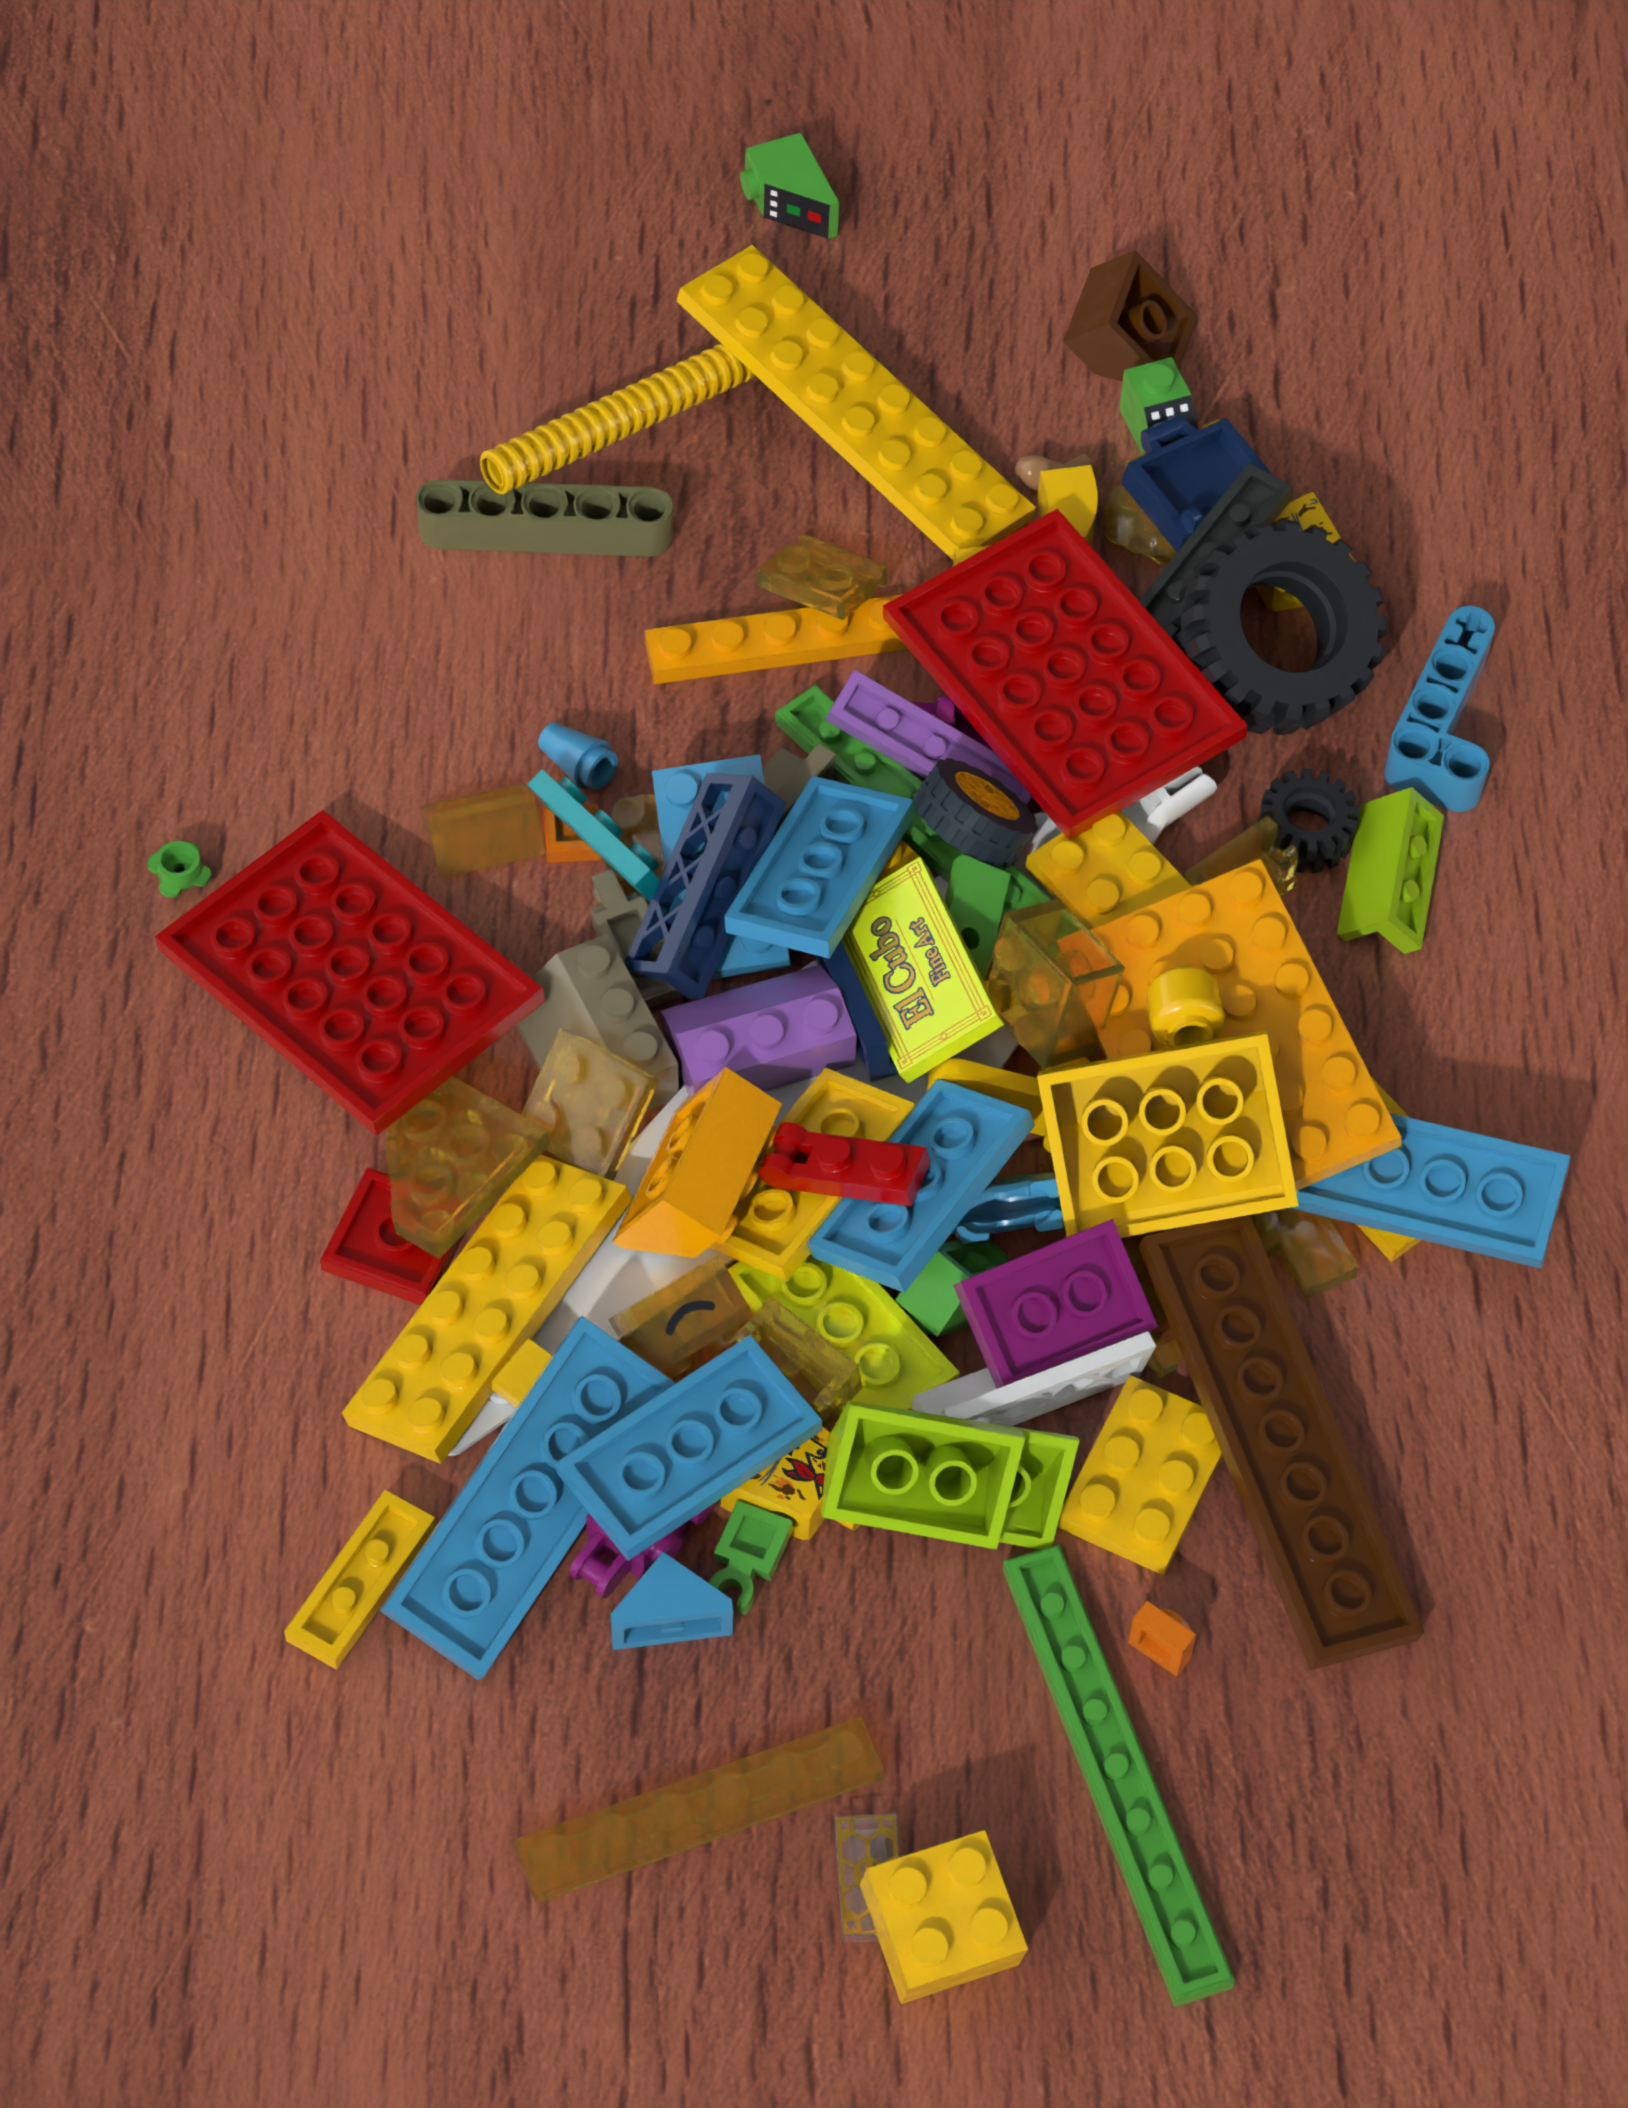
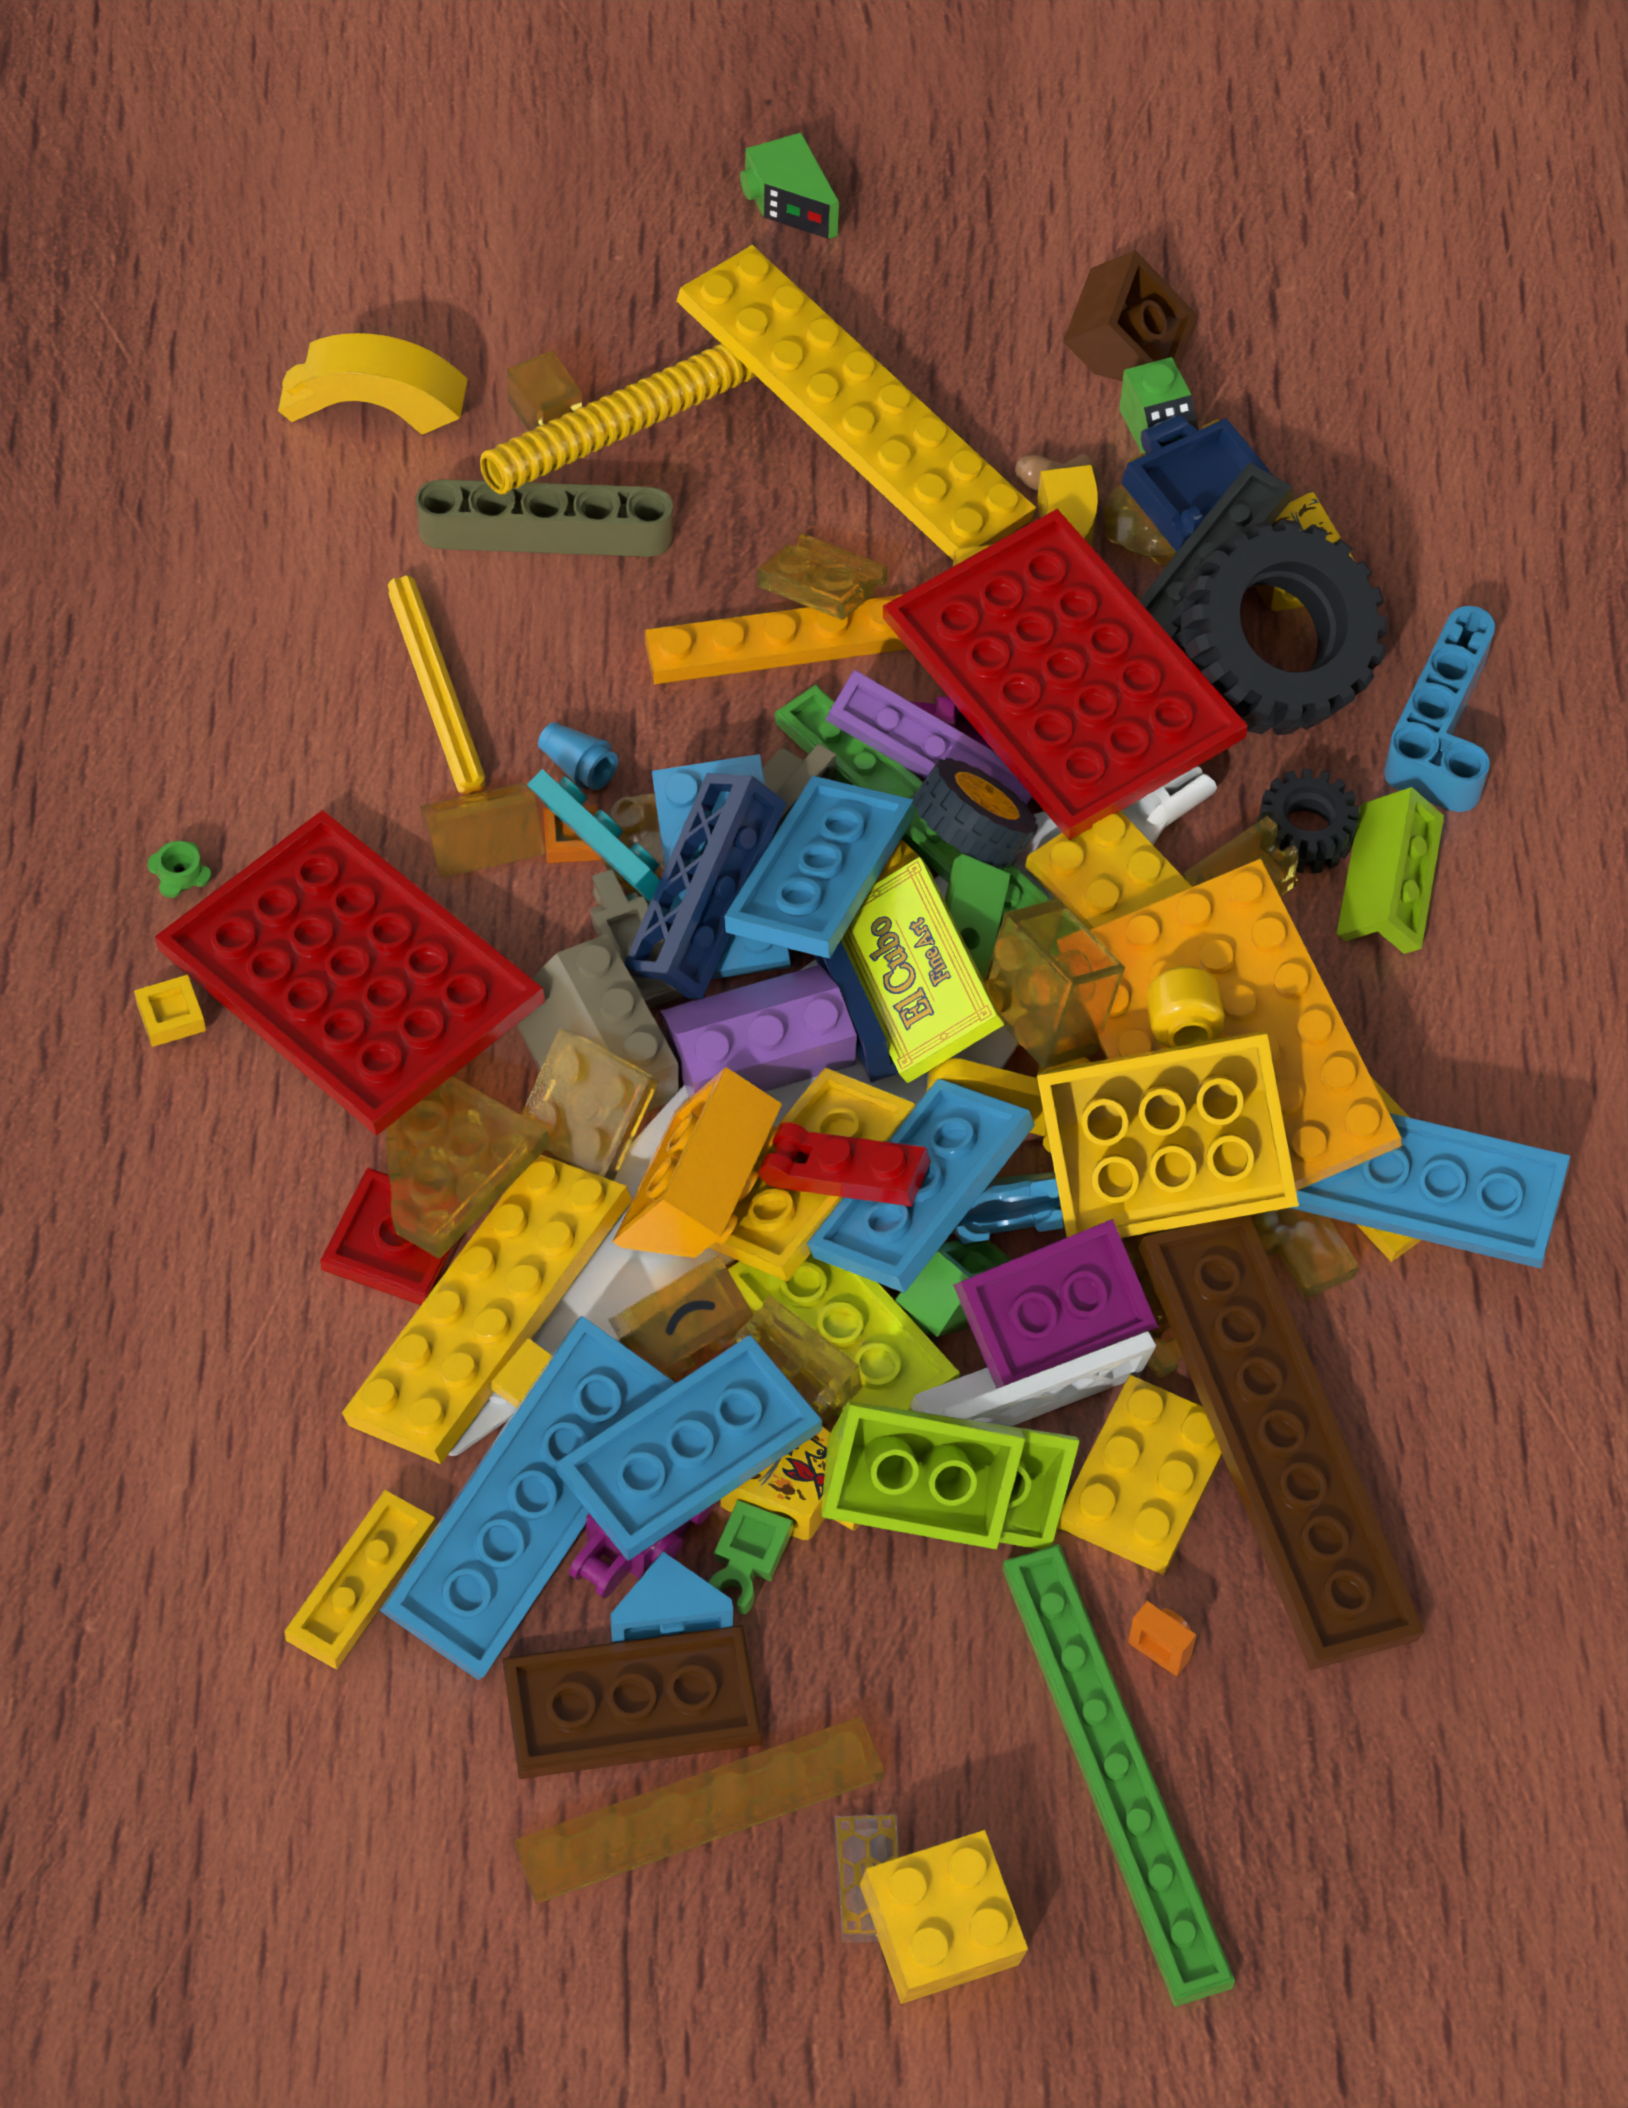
(169, 1010): none -> yellow plate
(375, 371): none -> yellow arch
(436, 685): none -> yellow axle
(542, 390): none -> clear yellow brick
(631, 1701): none -> reddish brown tile

